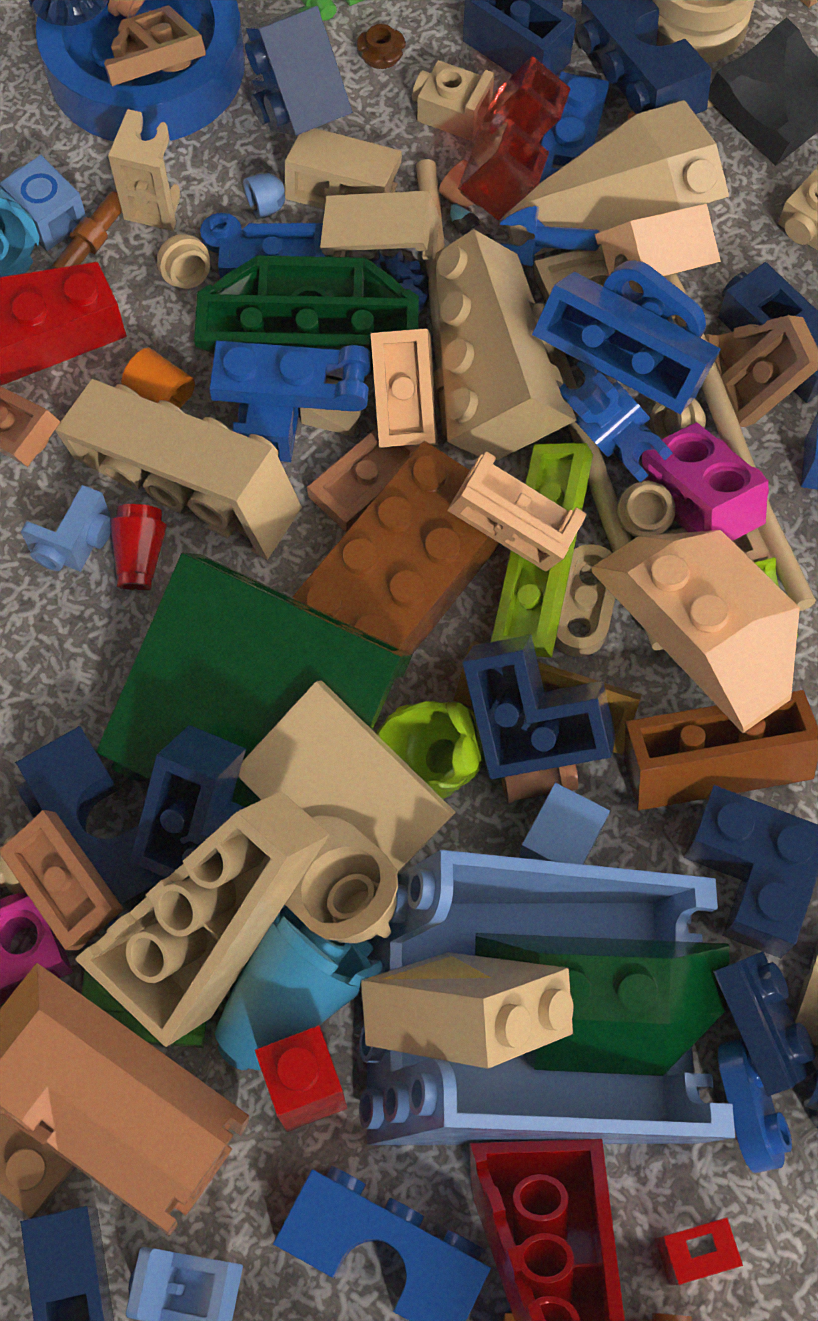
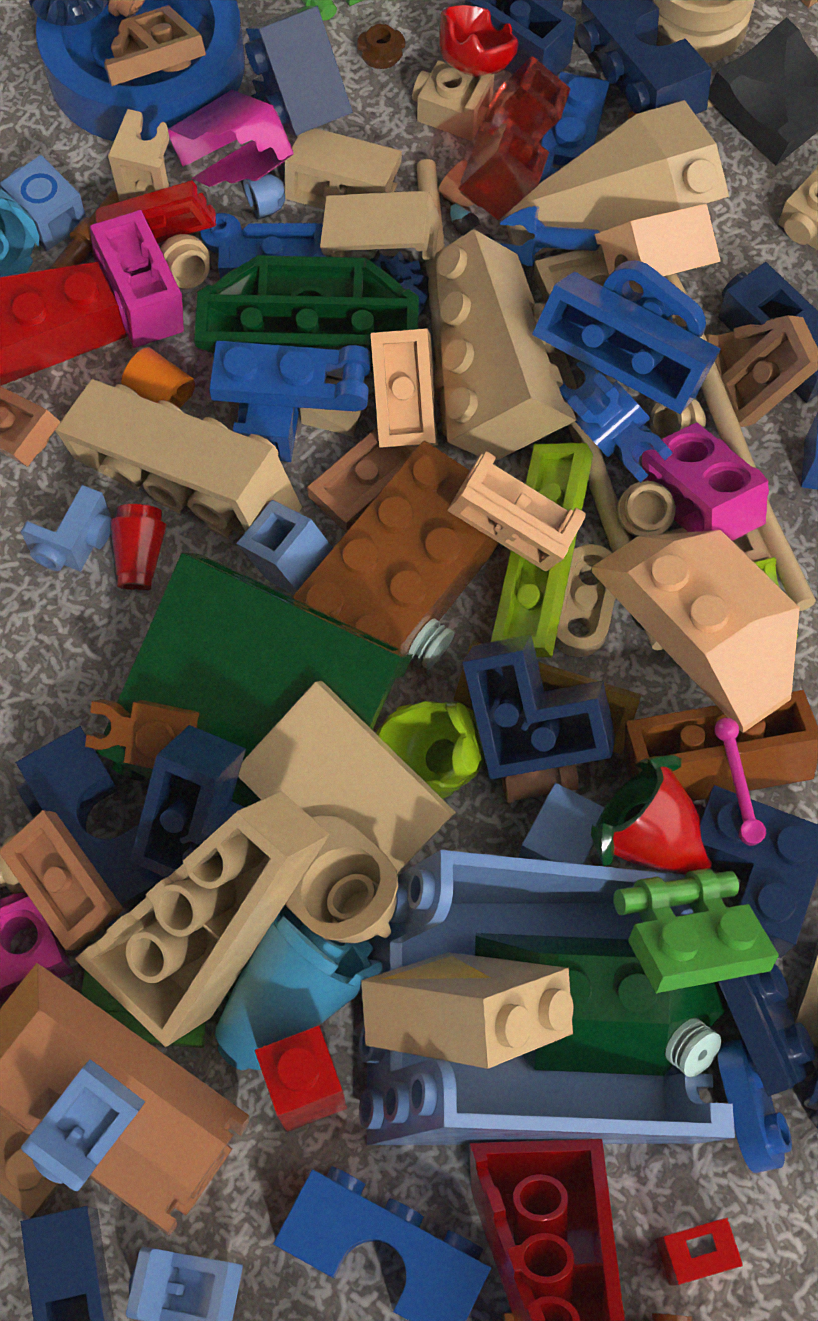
(81, 1126): none -> medium blue bracket
(138, 278): none -> dark pink brick
(143, 731): none -> dark orange plate
(167, 211): none -> red tile
(224, 121): none -> dark pink piece
(284, 546): none -> medium blue brick
(431, 643): none -> light aqua piece
(472, 43): none -> red hair
(652, 821): none -> red hat
(693, 1047): none -> light aqua piece
(699, 946): none -> bright green plate
(752, 830): none -> dark pink hinge

